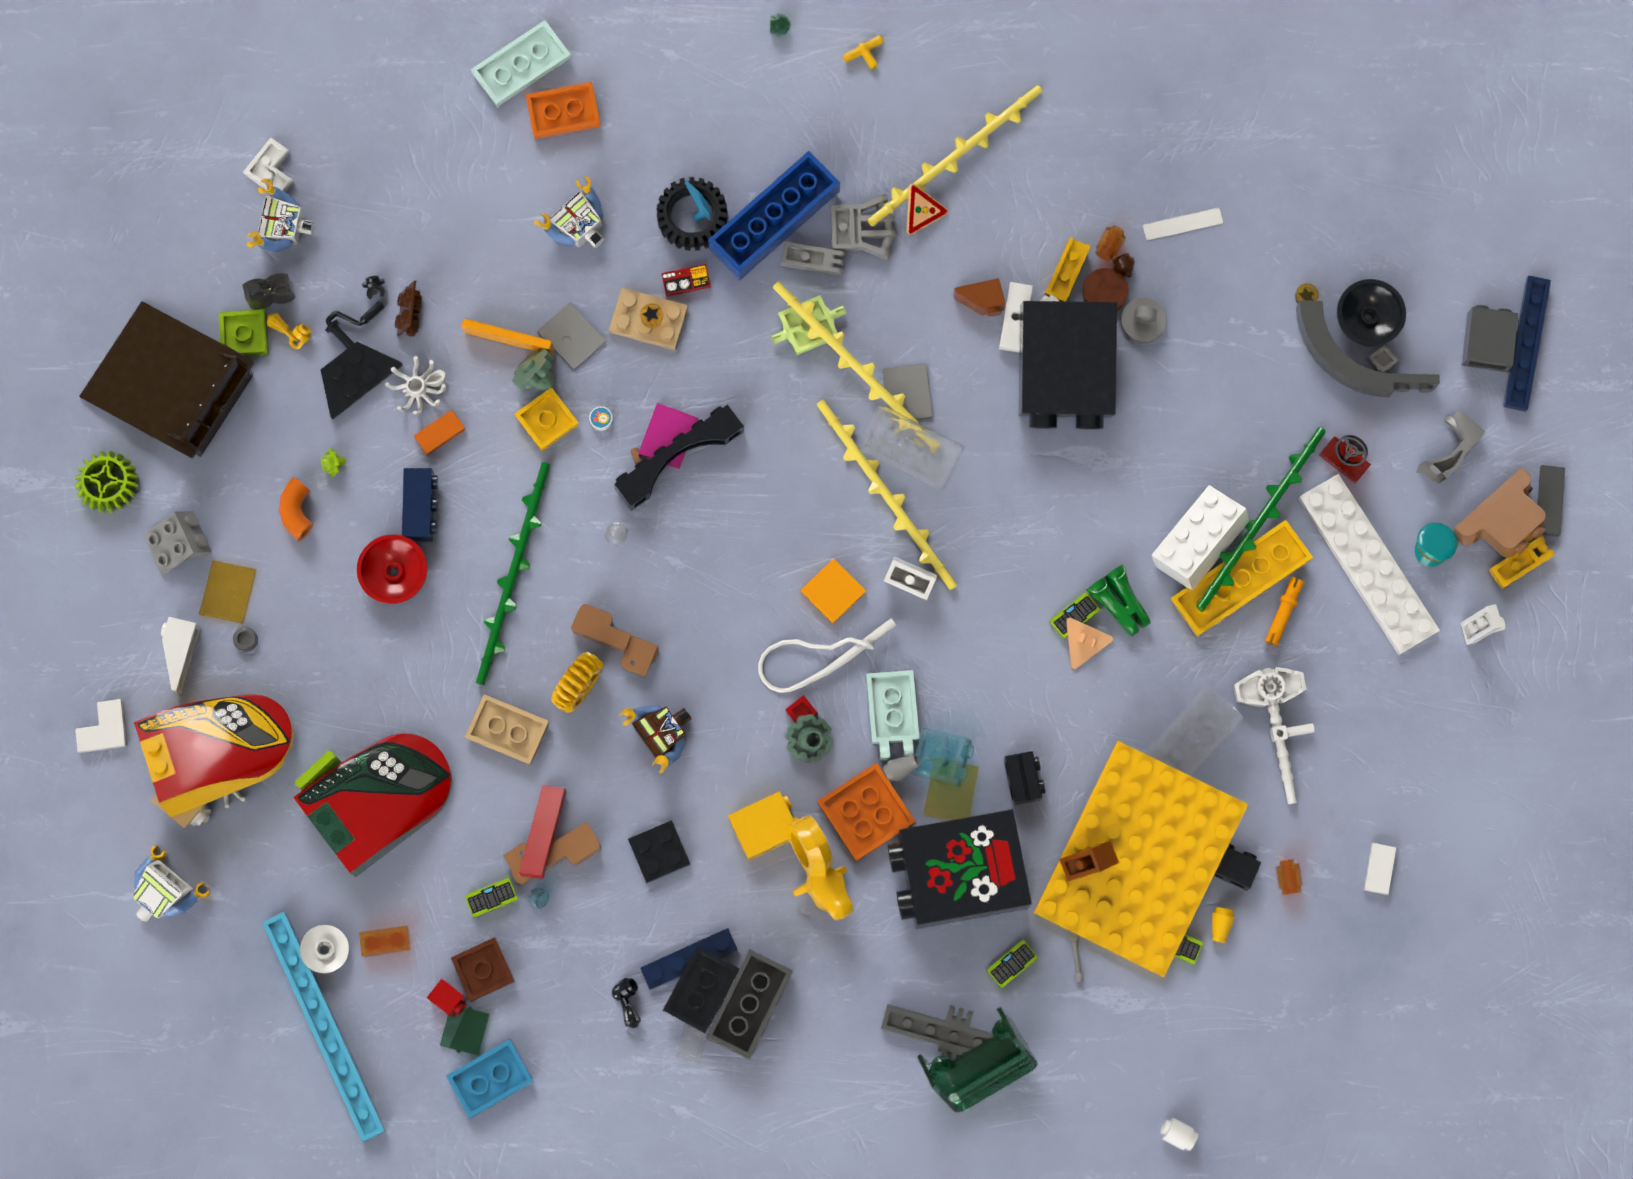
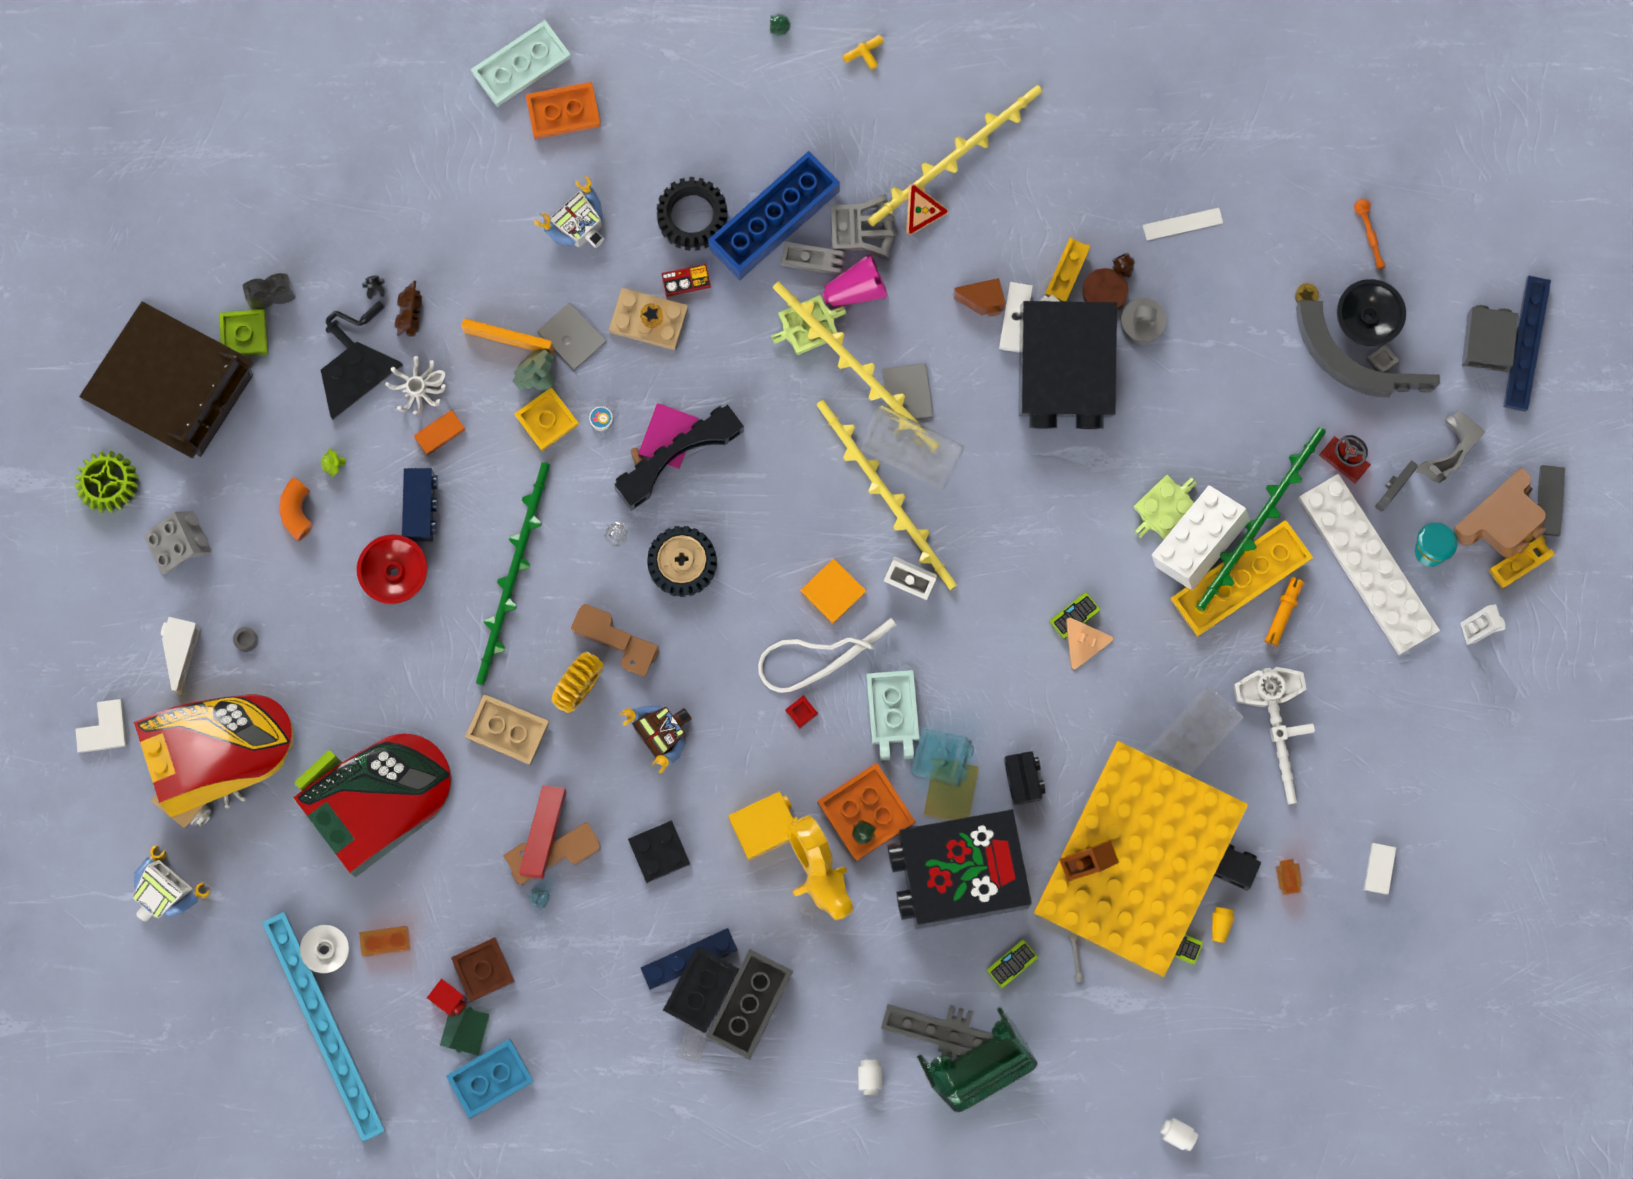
(227, 591): clear yellow piece -> none
(266, 164): white tile -> none
(280, 221): torso -> none
(300, 332): yellow piece -> none
(491, 897): tile -> none
(627, 989): black piece -> none
(698, 565): none -> wheel
(700, 202): dark azure bar -> none
(808, 738): sand green plant -> none
(856, 285): none -> dark pink cone
(863, 832): none -> clear green plate
(870, 1077): none -> white brick
(901, 767): light grey cone -> none
(1110, 243): clear orange brick -> none
(1119, 583): green piece -> none
(1164, 506): none -> yellowish green plate
(1362, 208): none -> orange piece
(1395, 484): none -> dark grey plate

